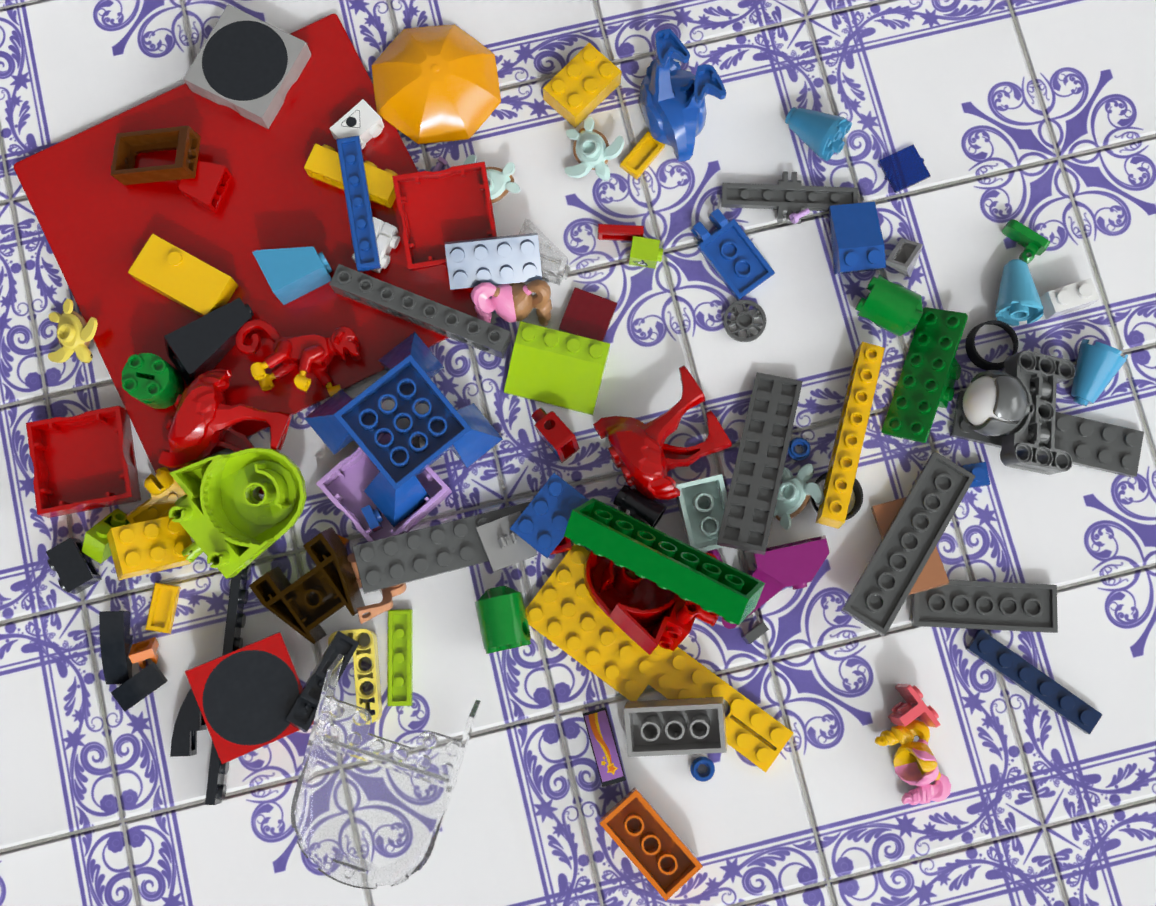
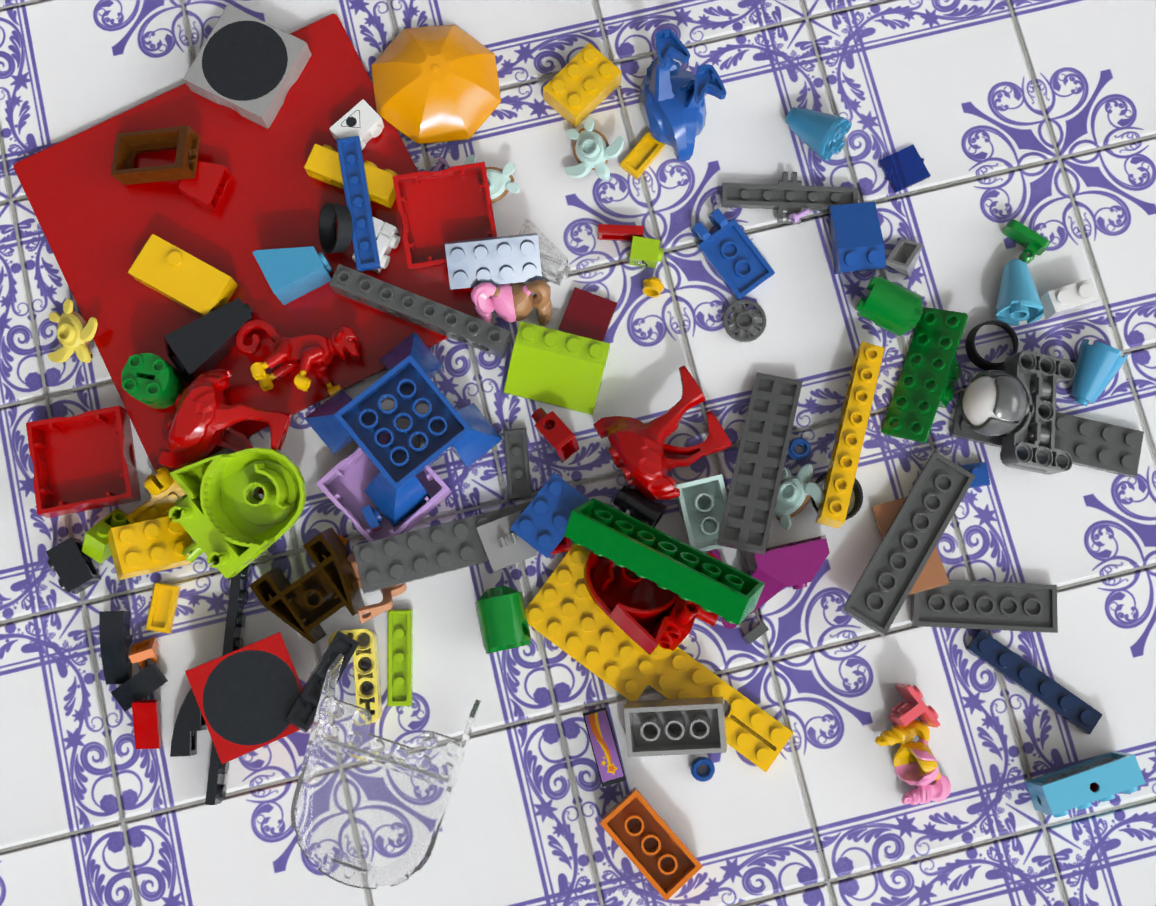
(147, 724): none -> red tile
(326, 228): none -> black tyre
(517, 463): none -> dark grey tile
(652, 287): none -> yellow plate
(1085, 783): none -> medium azure brick

